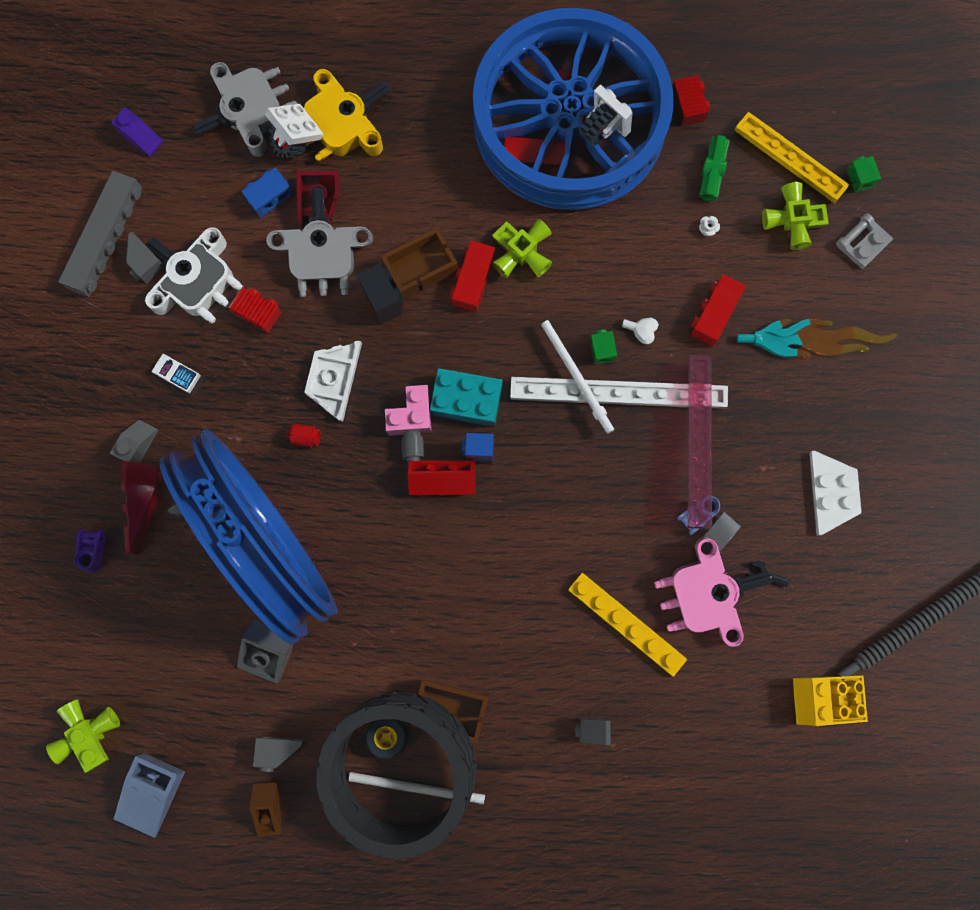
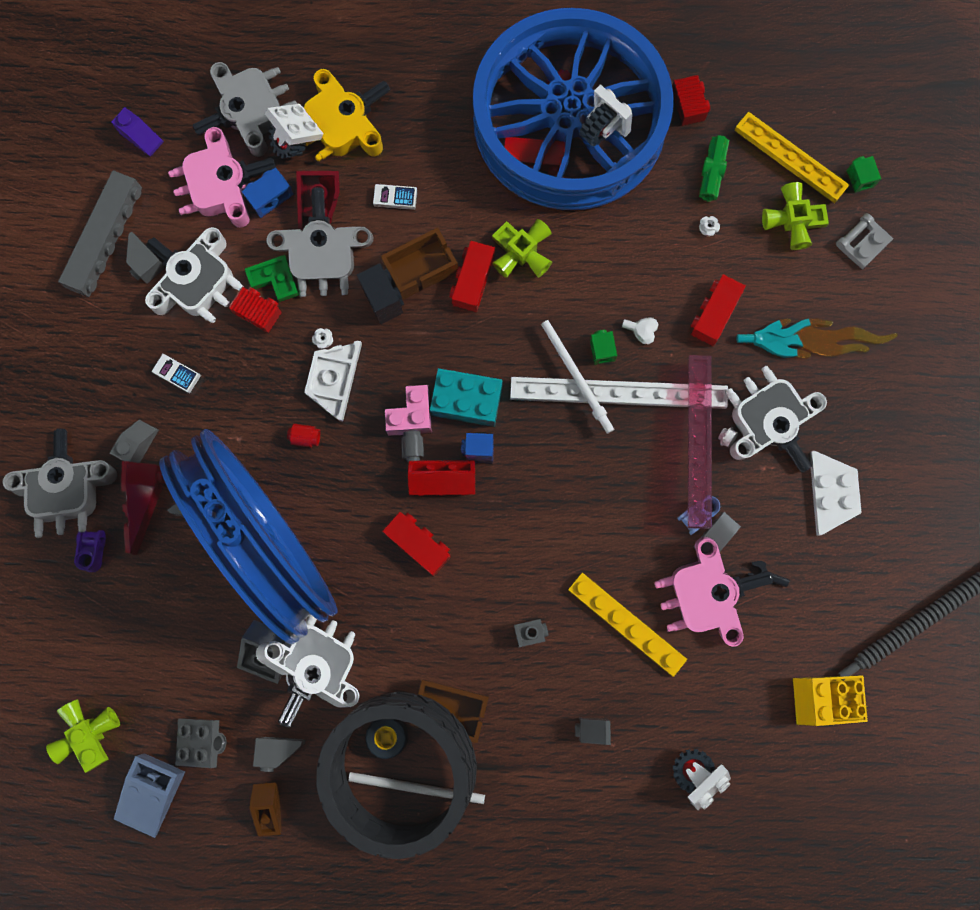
(60, 488): none -> piece
(199, 743): none -> dark grey plate
(208, 183): none -> bright pink piece
(276, 273): none -> green plate
(326, 664): none -> piece
(328, 340): none -> white plate
(395, 197): none -> tile
(417, 543): none -> red brick
(522, 632): none -> dark grey brick
(698, 776): none -> plate
(727, 437): none -> white plate
(764, 410): none -> piece

